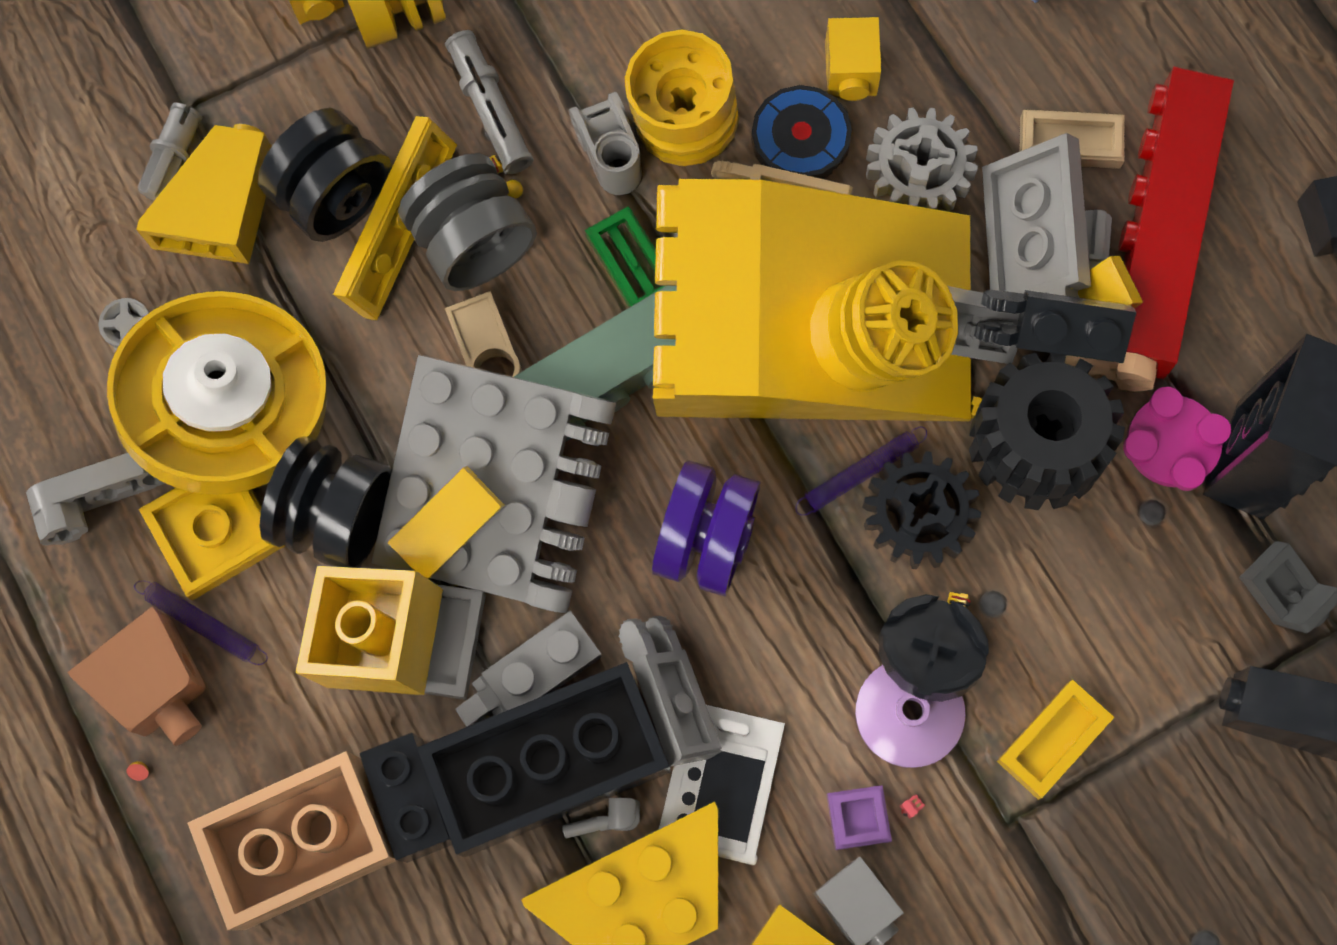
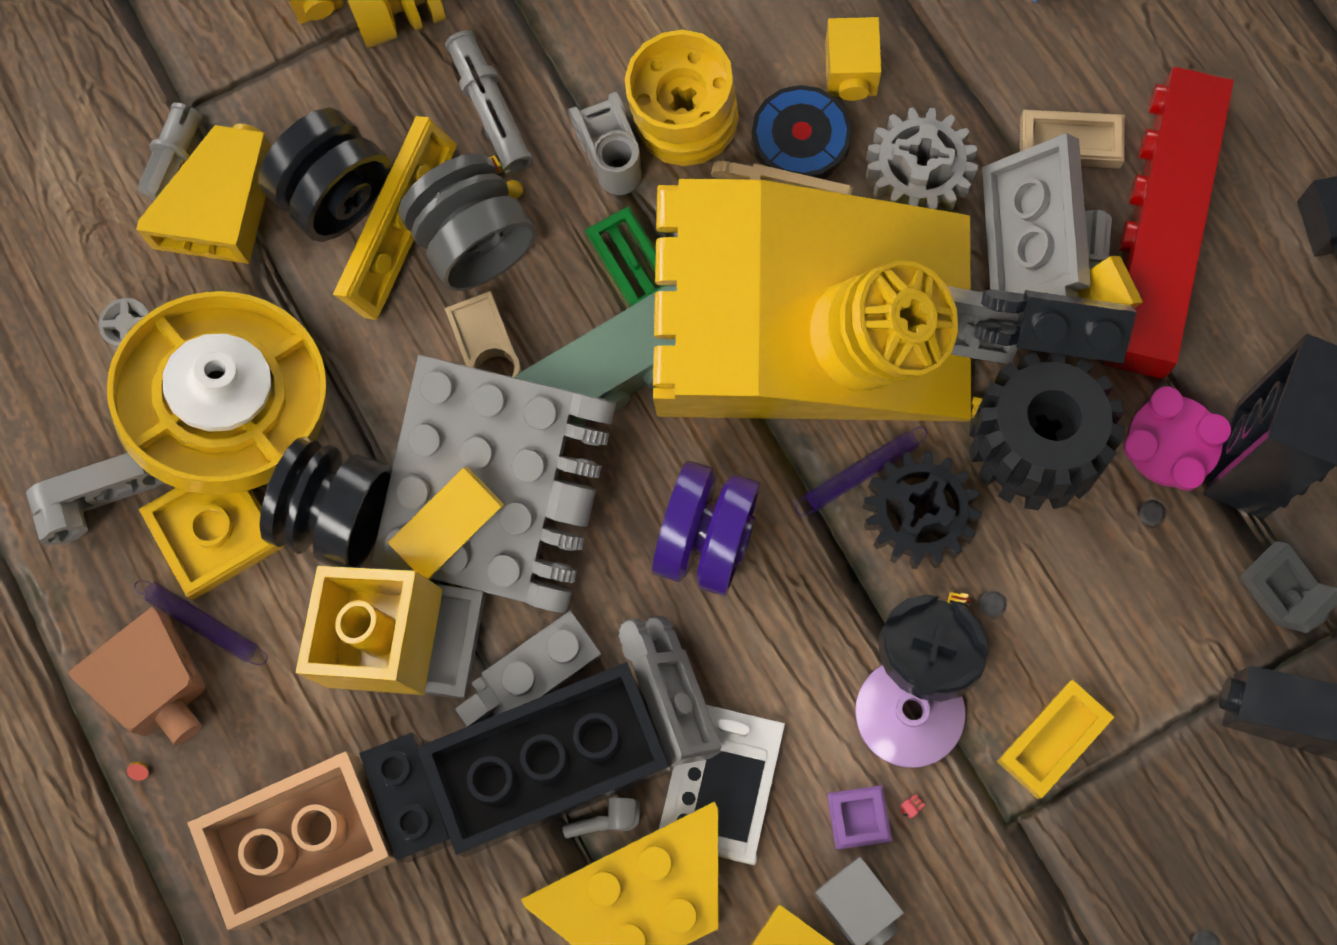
(1133, 375): light nougat bar -> none

